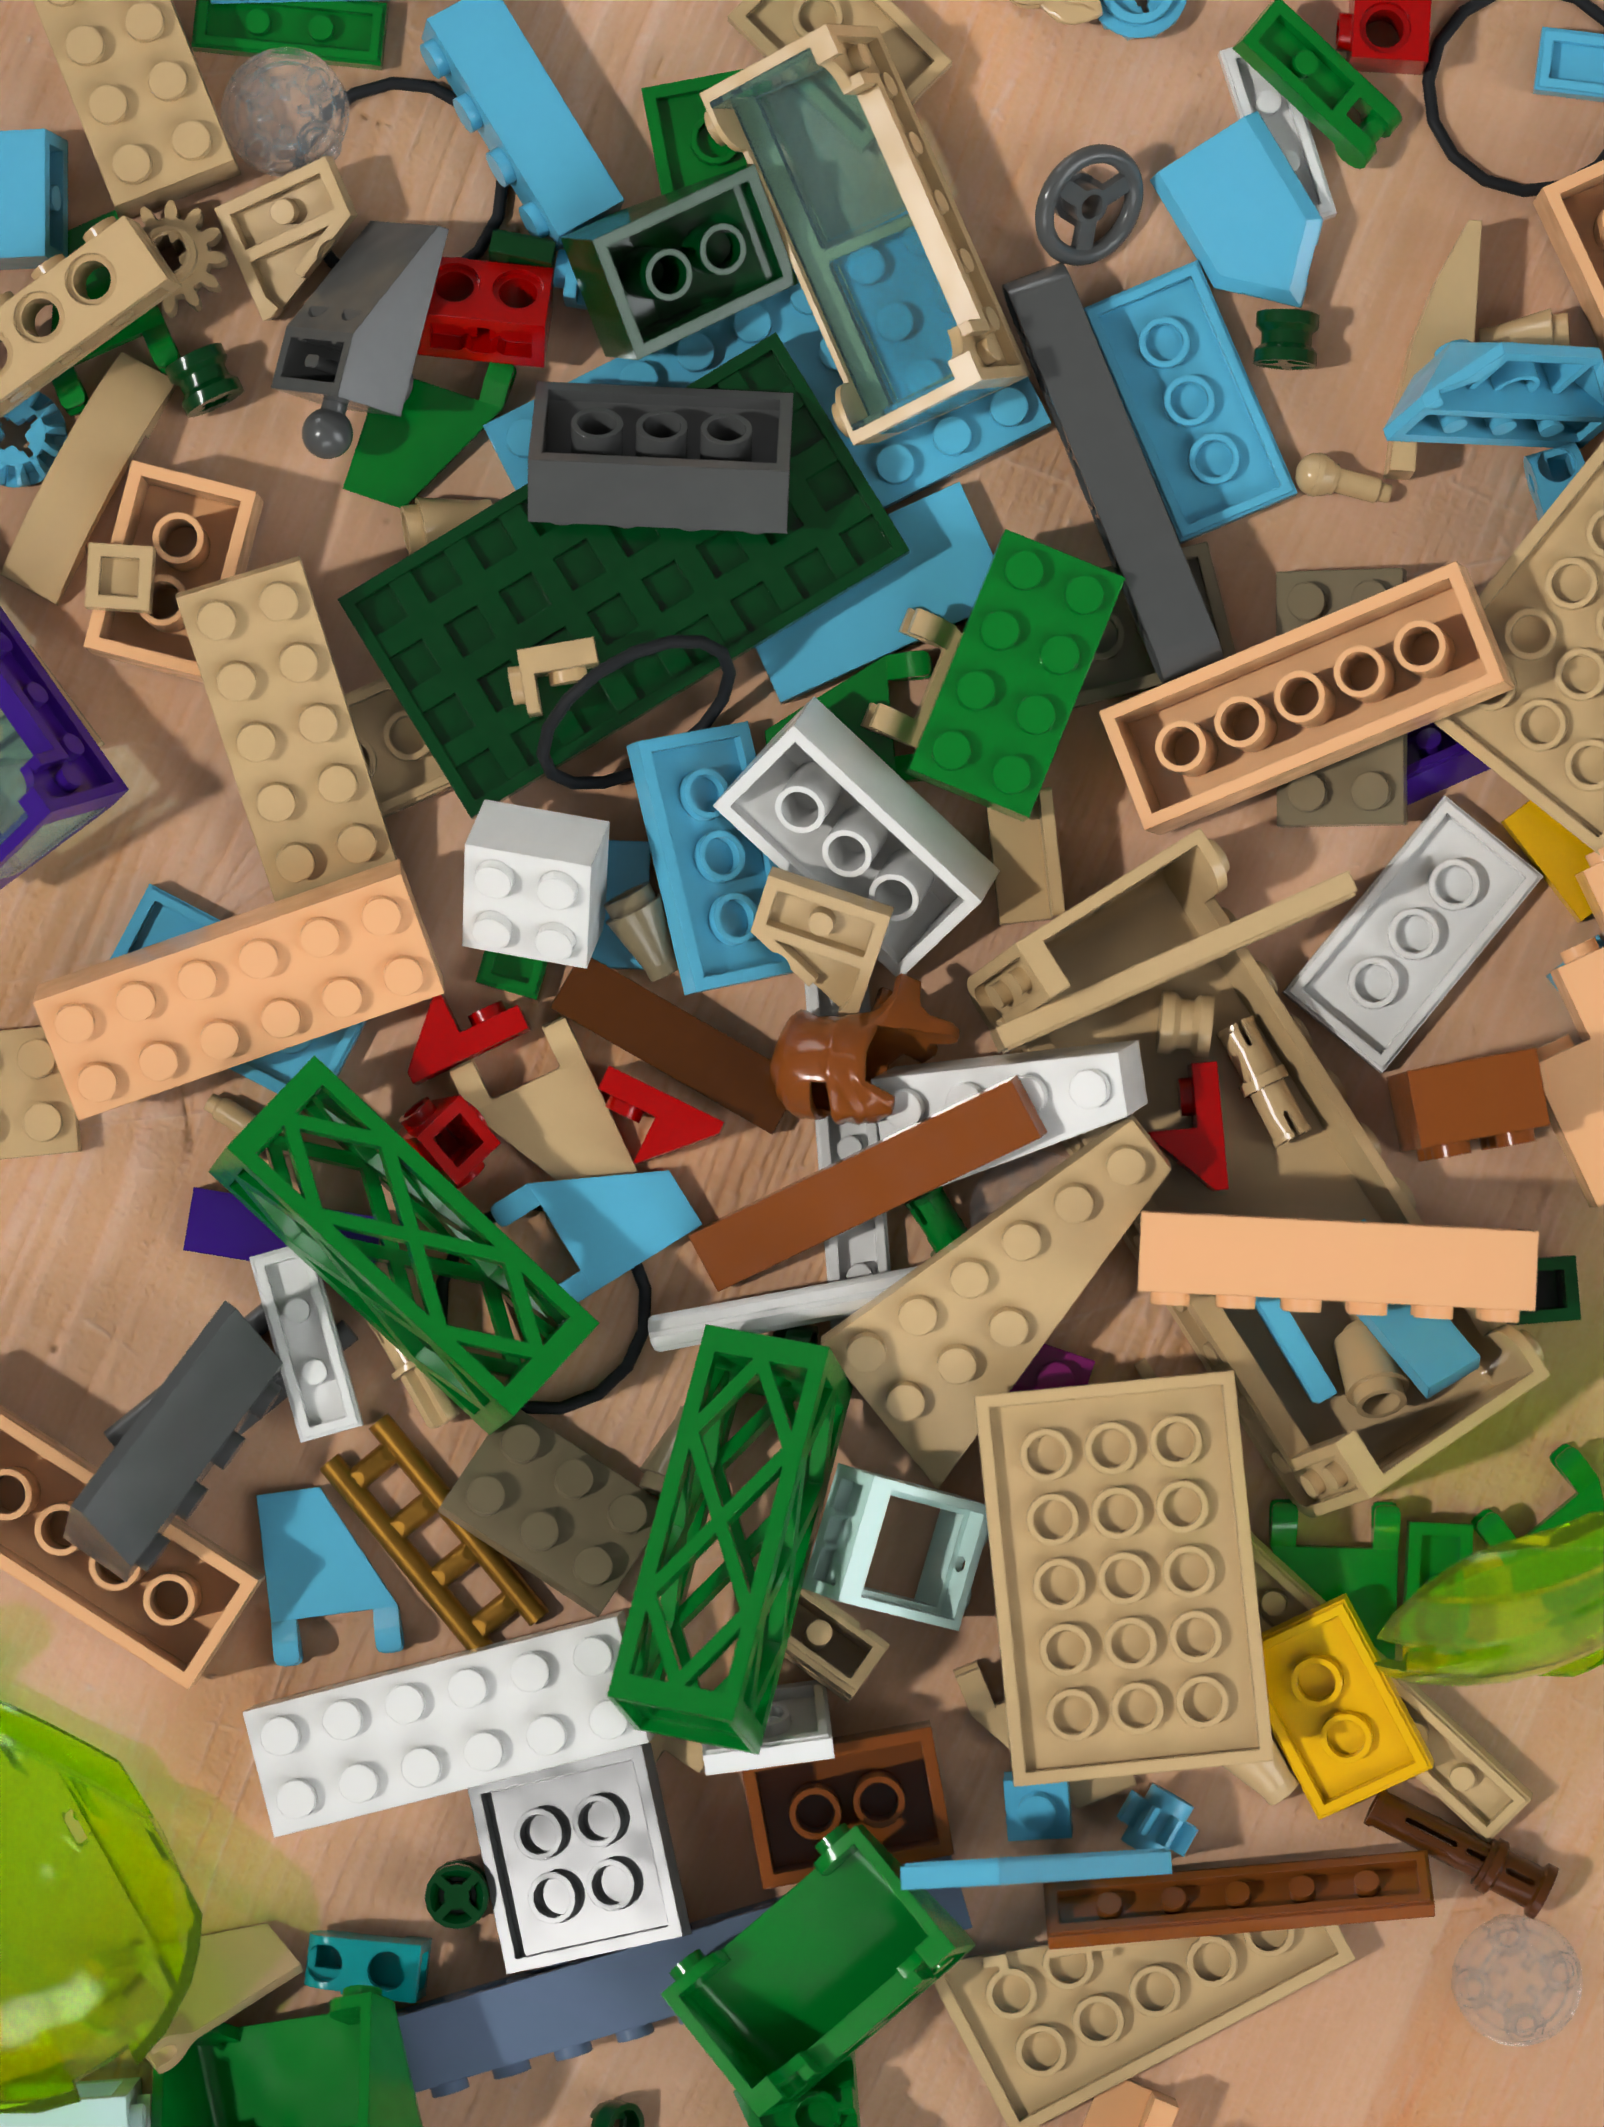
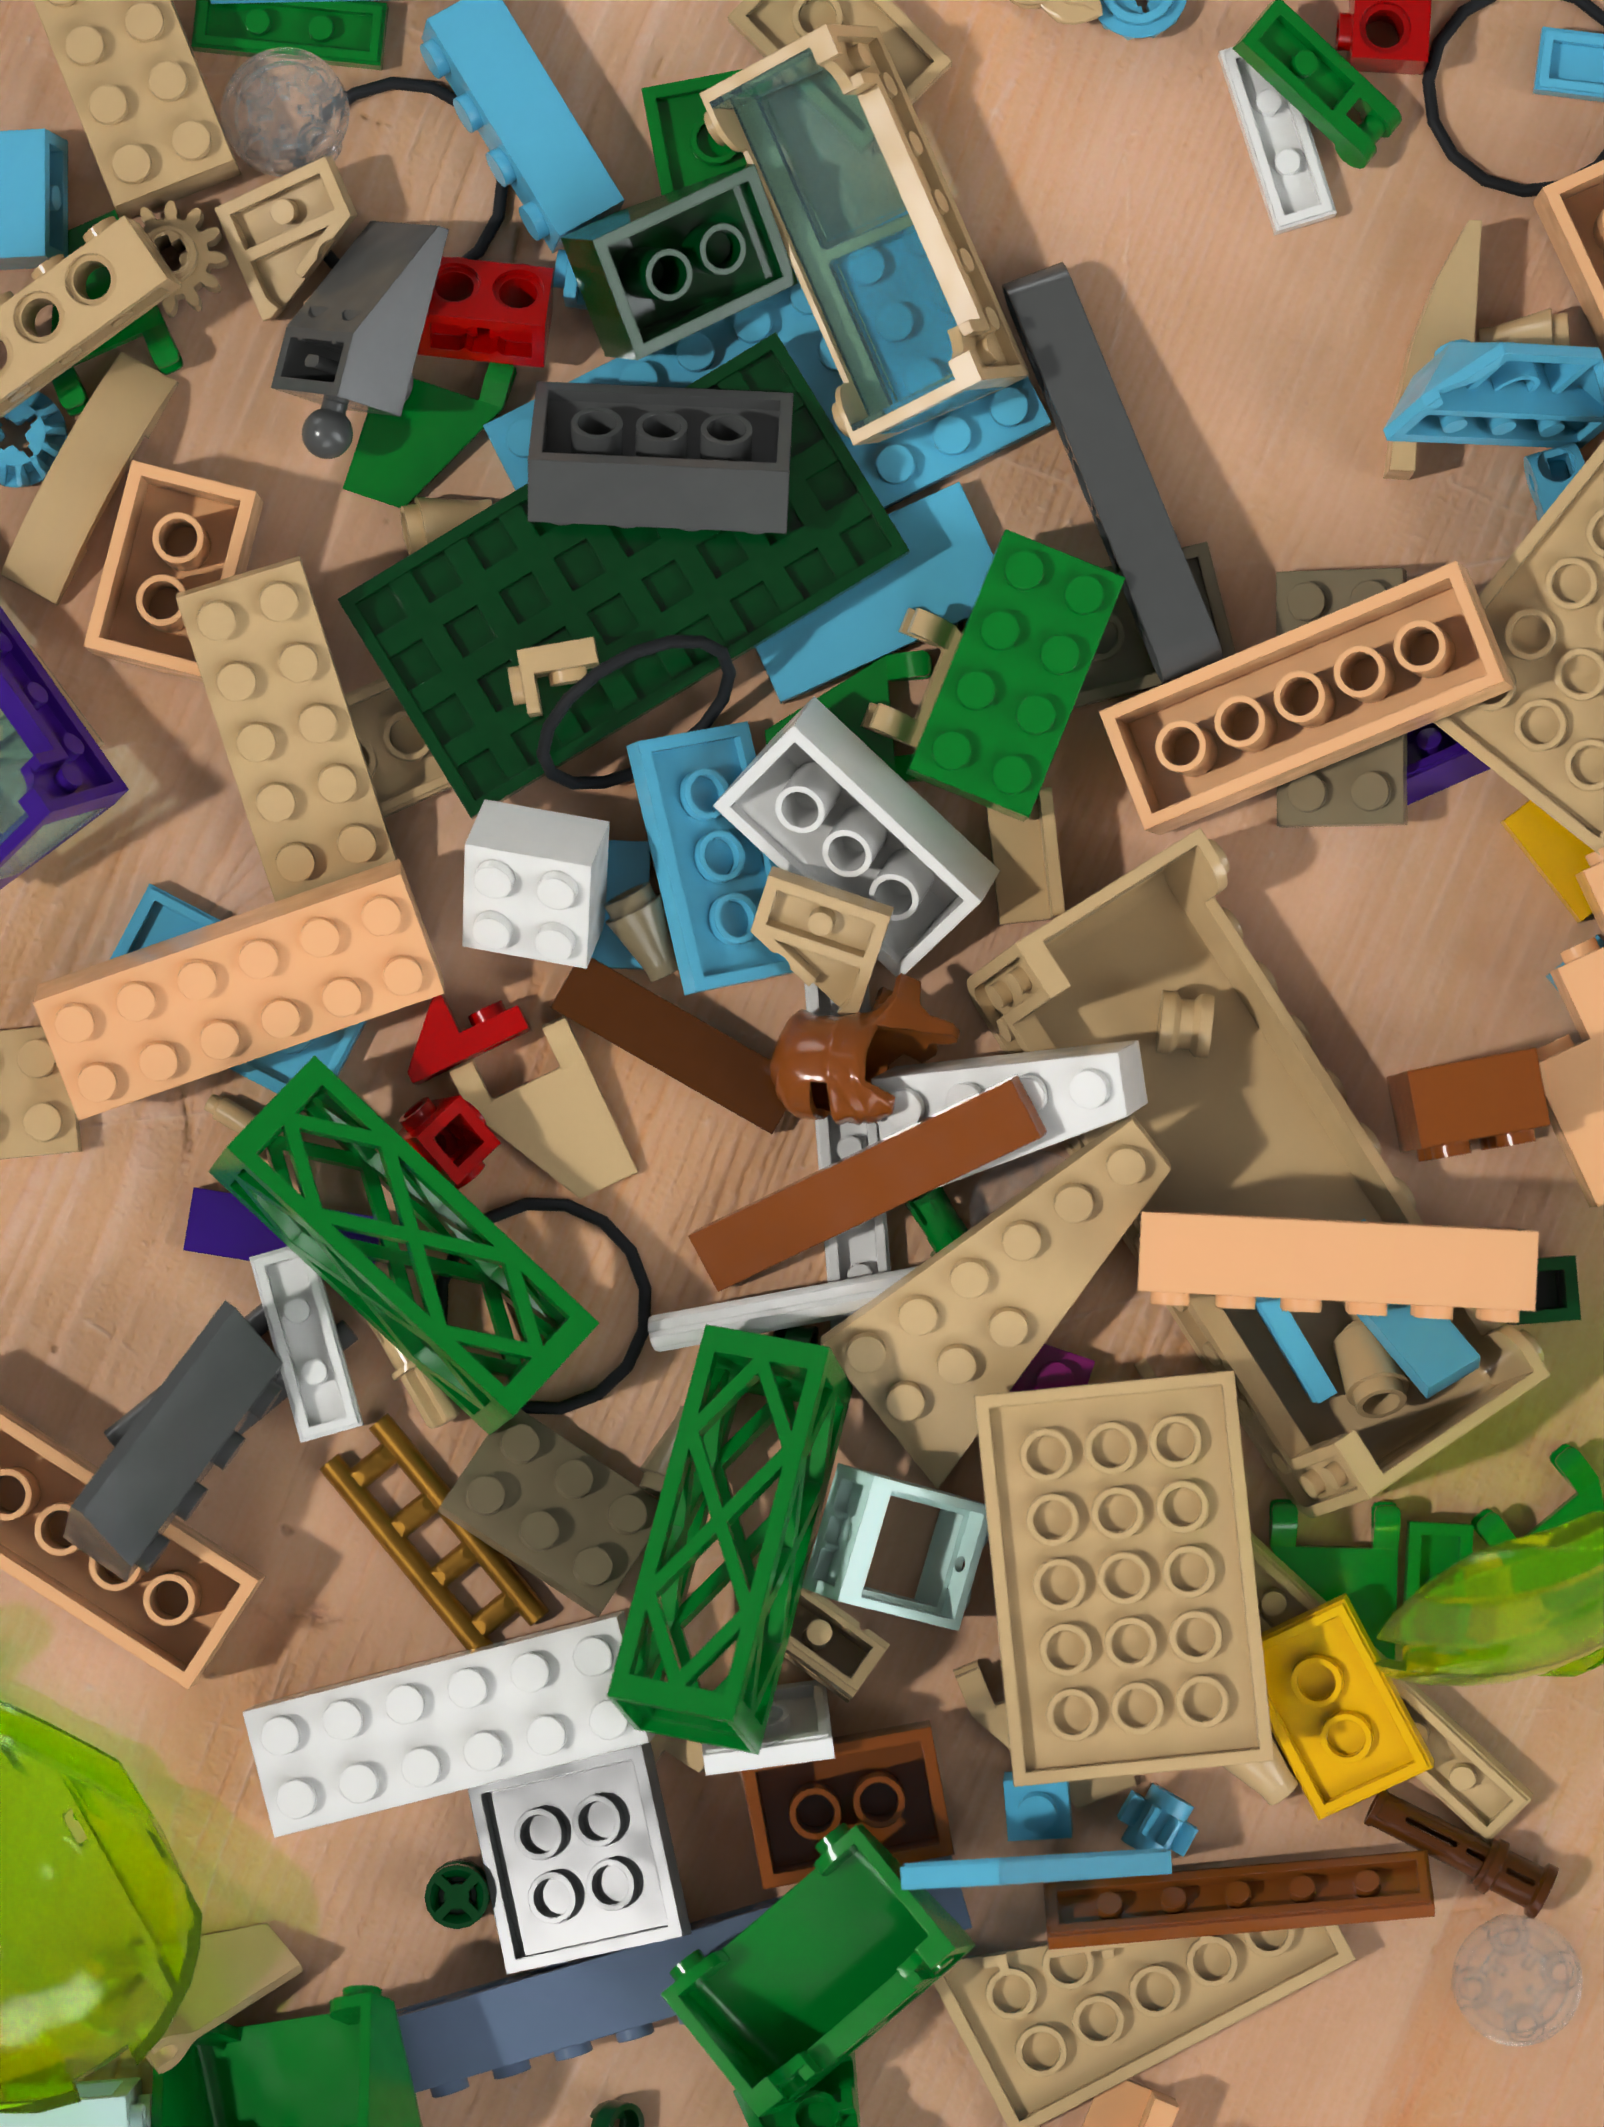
(120, 577): tan plate -> none
(204, 380): dark green wheel -> none
(318, 1572): medium azure flag -> none
(353, 1958): teal leg -> none
(512, 974): green tile -> none
(522, 249): dark green tile -> none
(606, 1221): medium azure flag -> none
(675, 1121): red slope -> none
(1084, 201): dark grey piece -> none
(1174, 963): tan tile -> none
(1190, 402): medium azure tile -> none
(1199, 1148): red slope -> none
(1244, 213): medium azure tile -> none
(1263, 1081): tan pin -> none
(1286, 339): dark green wheel -> none
(1321, 476): tan piece -> none
(1412, 934): white tile -> none

